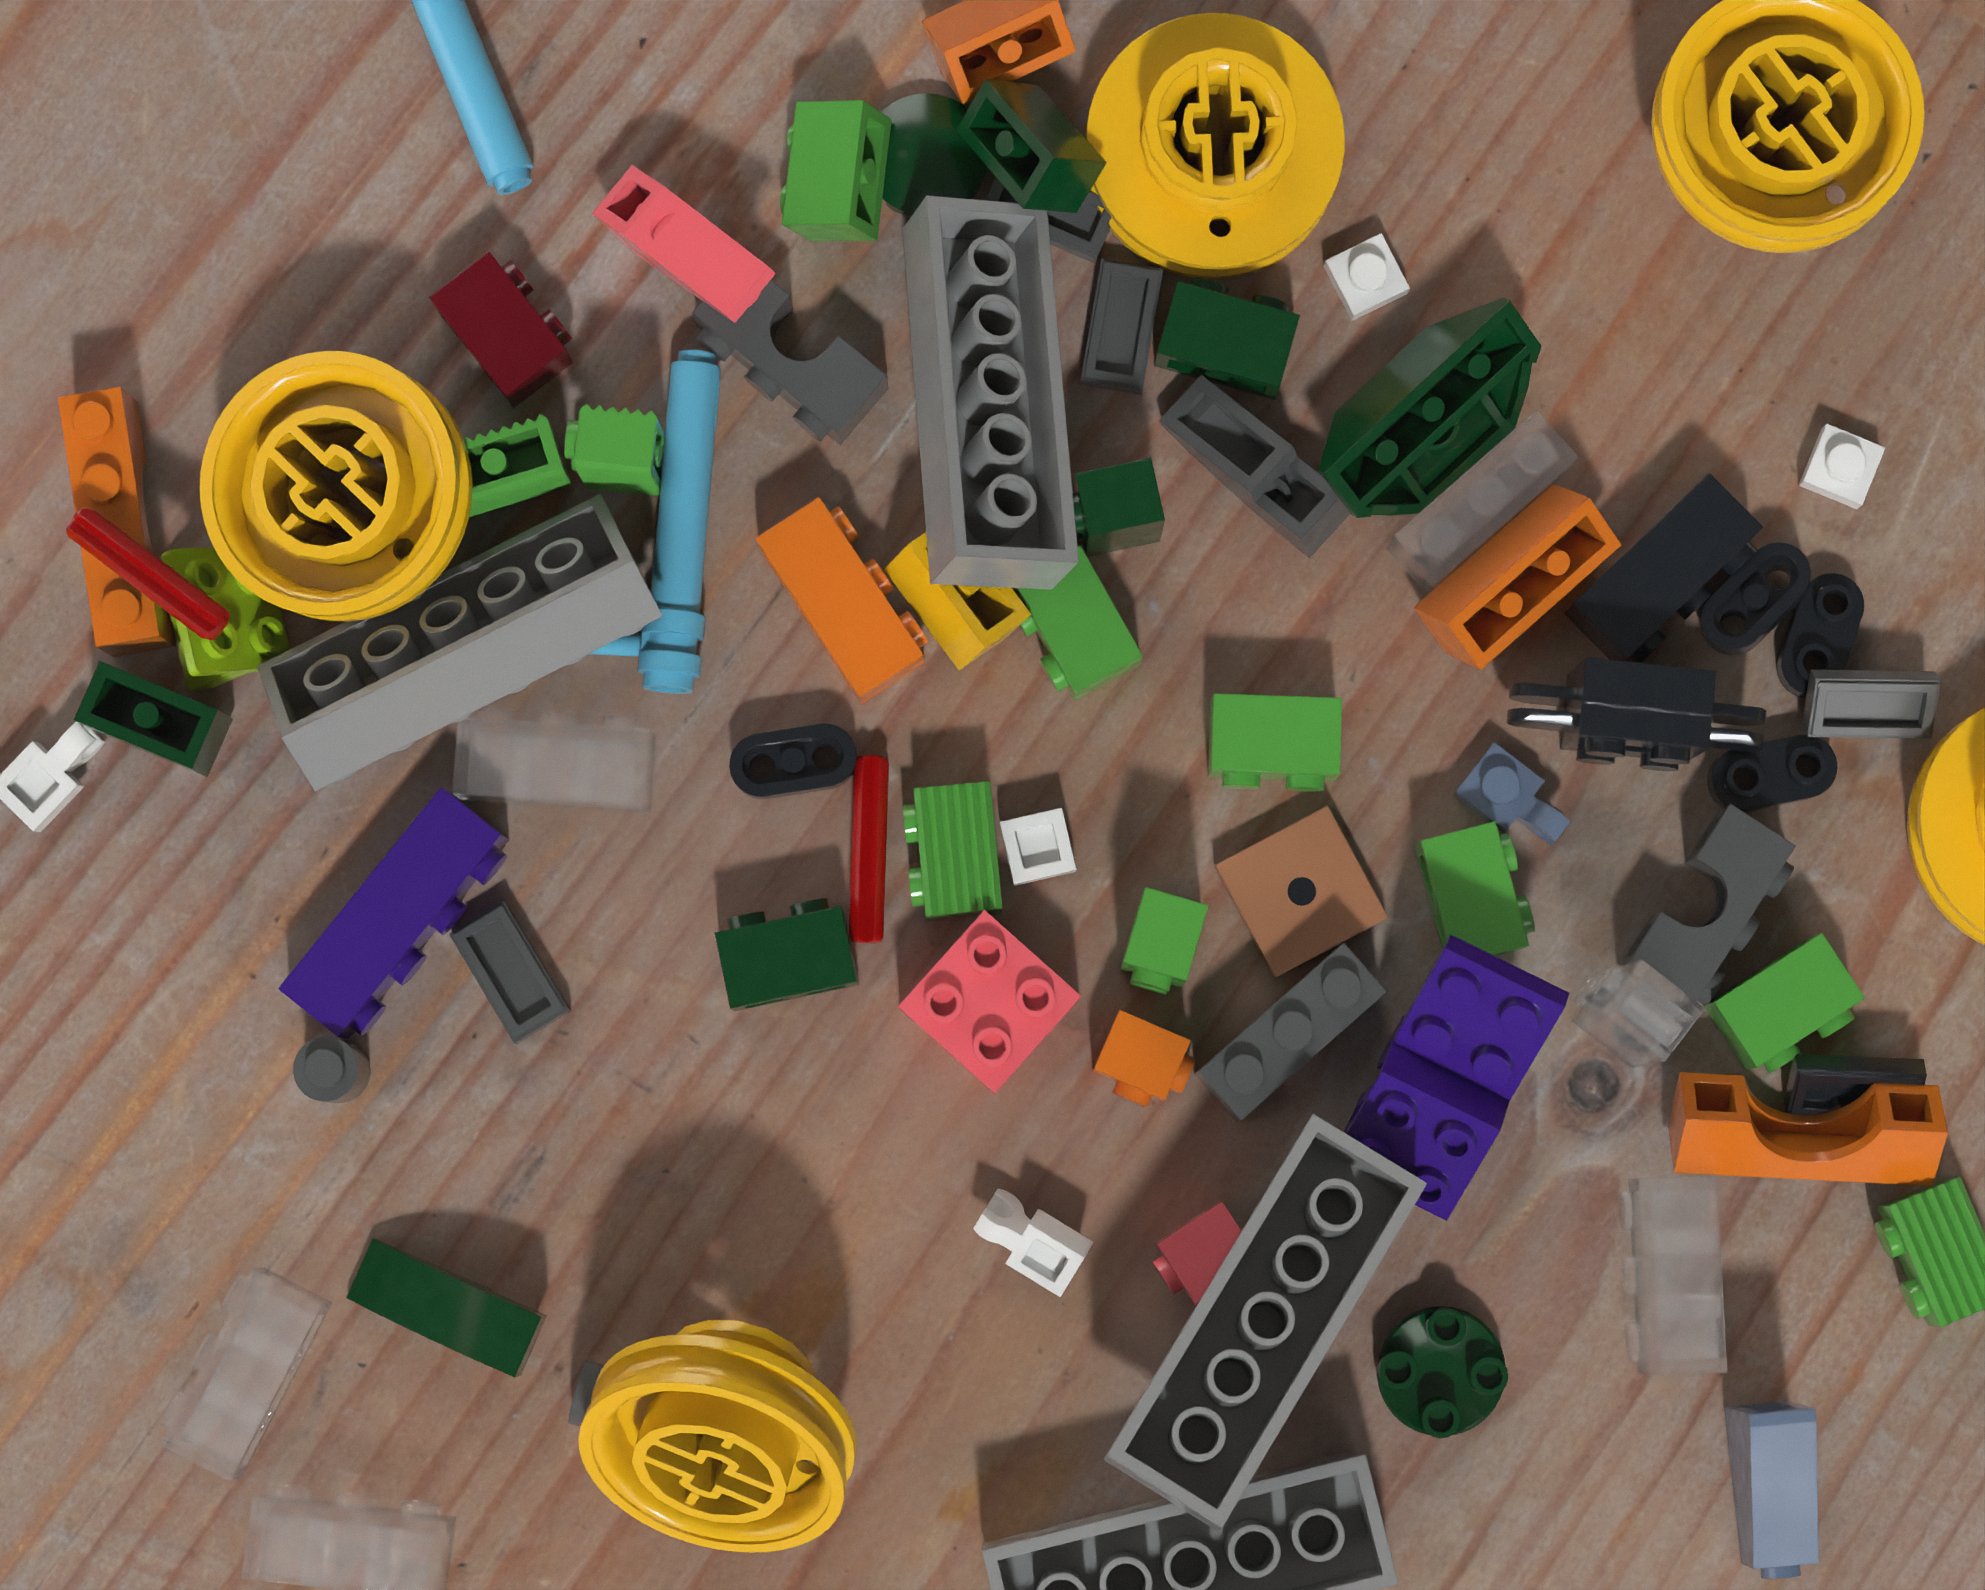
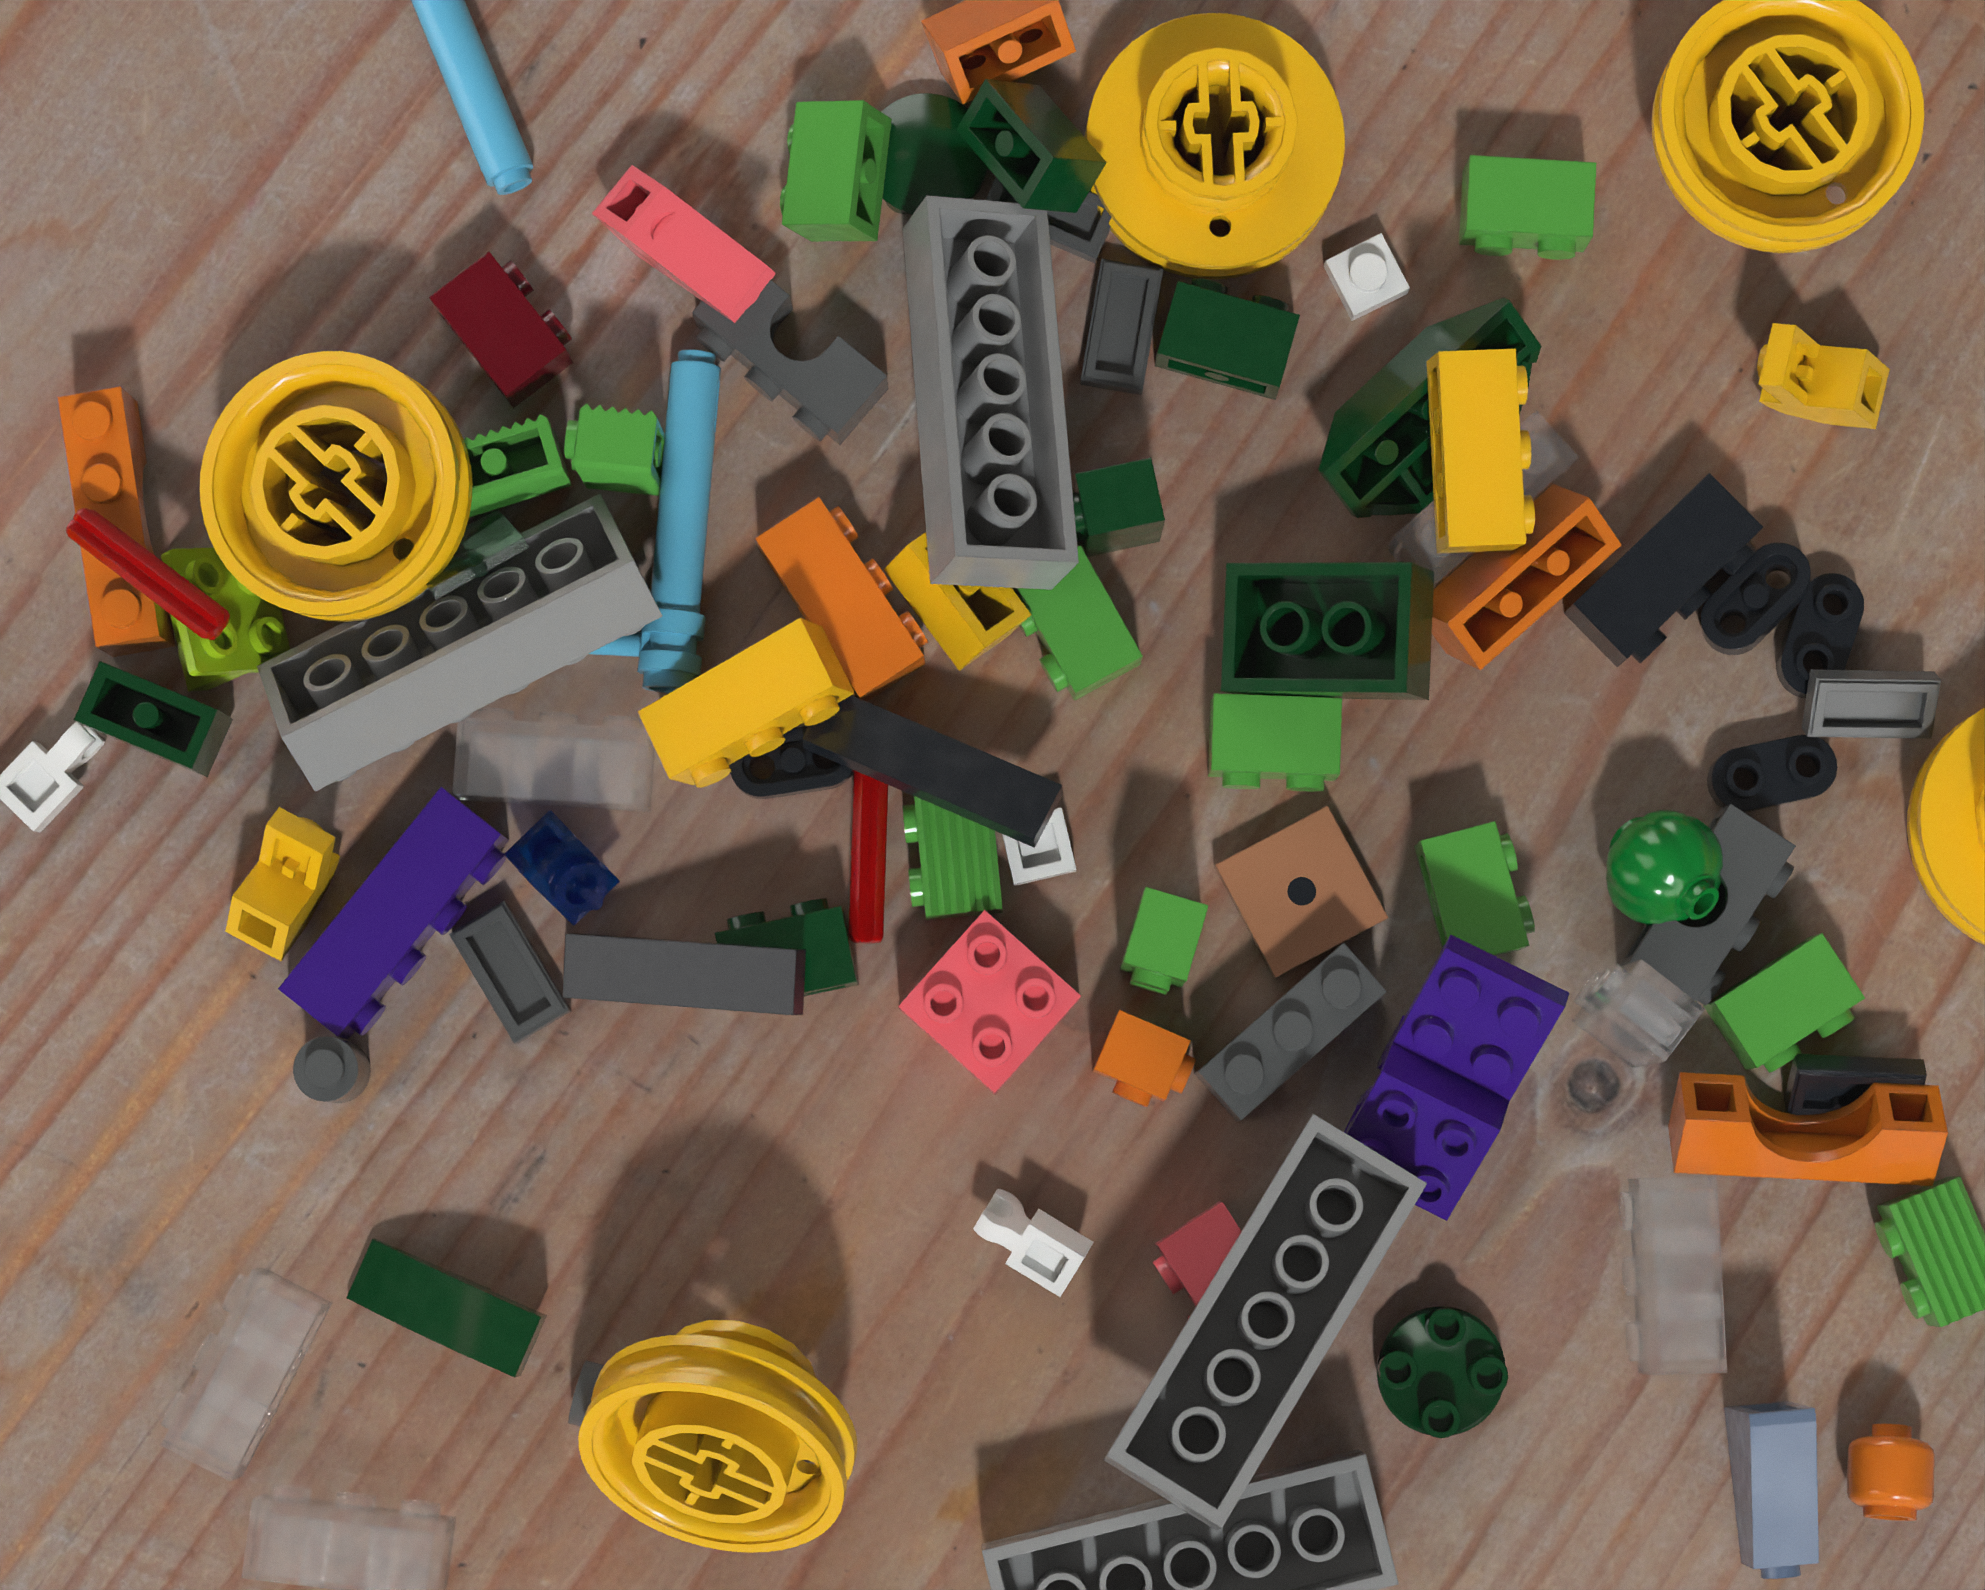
(284, 884): none -> yellow brick
(481, 549): none -> clear green piece
(562, 868): none -> clear blue brick
(684, 973): none -> black tile
(747, 704): none -> yellow brick
(936, 769): none -> black tile
(1255, 465): dark grey slope -> none
(1328, 630): none -> dark green brick
(1479, 450): none -> yellow brick
(1505, 790): sand blue plate -> none
(1527, 206): none -> bright green brick
(1637, 712): black brick -> none
(1664, 868): none -> green plant
(1820, 381): none -> yellow brick
(1841, 466): white plate -> none
(1890, 1473): none -> orange head

